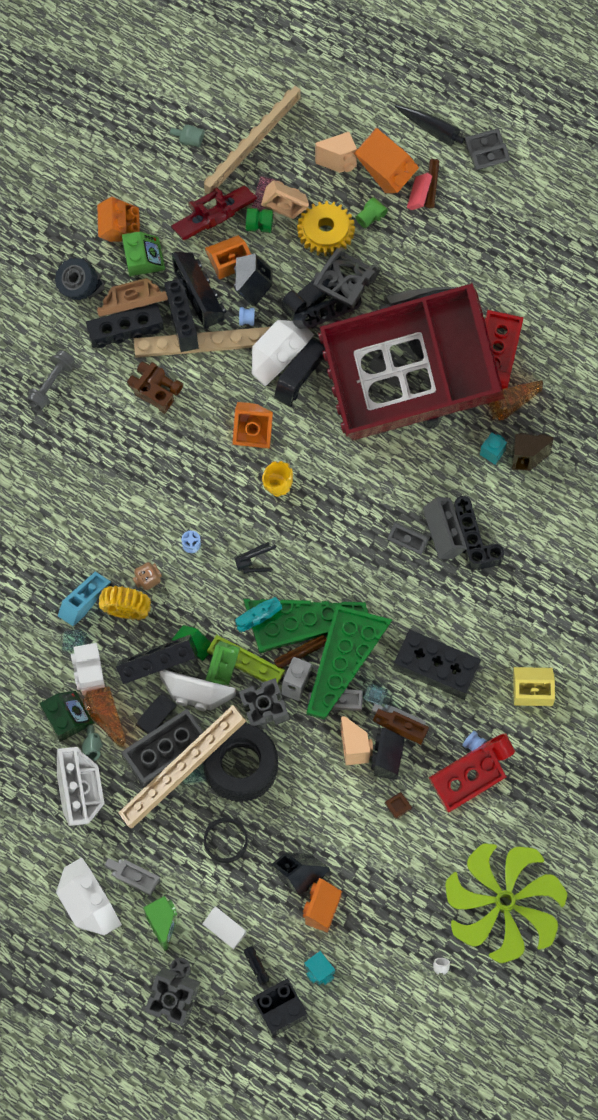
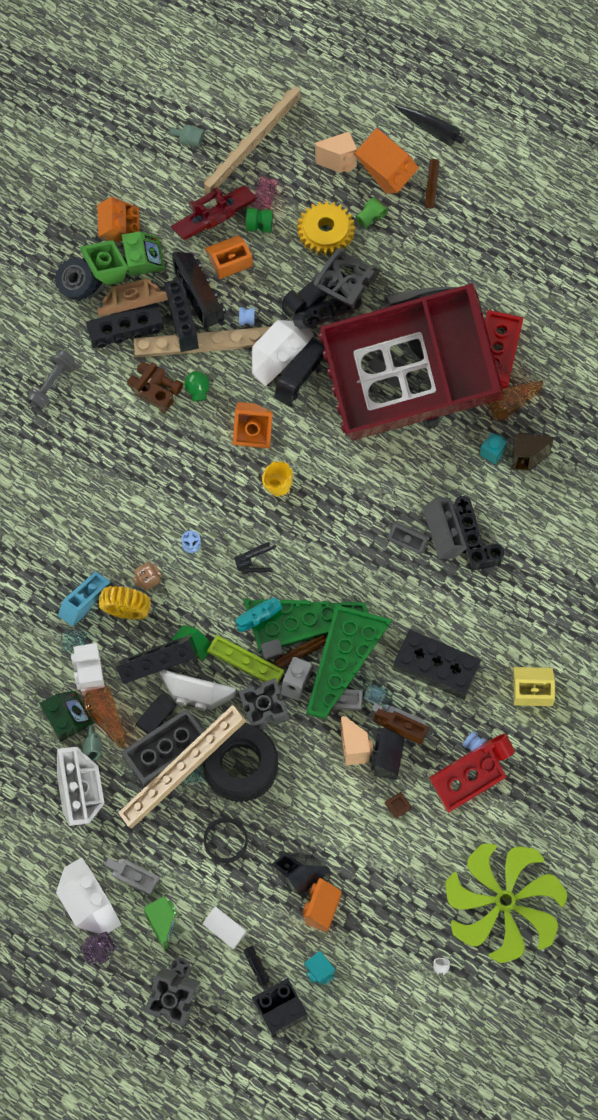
(98, 948): none -> clear purple brick
(105, 262): none -> bright green slope
(197, 385): none -> green piece
(222, 663): bright green hinge -> none
(252, 278): black slope -> none
(271, 649): none -> dark grey slope
(284, 199): light nougat slope -> none
(419, 191): coral tile -> none
(487, 149): dark grey slope -> none

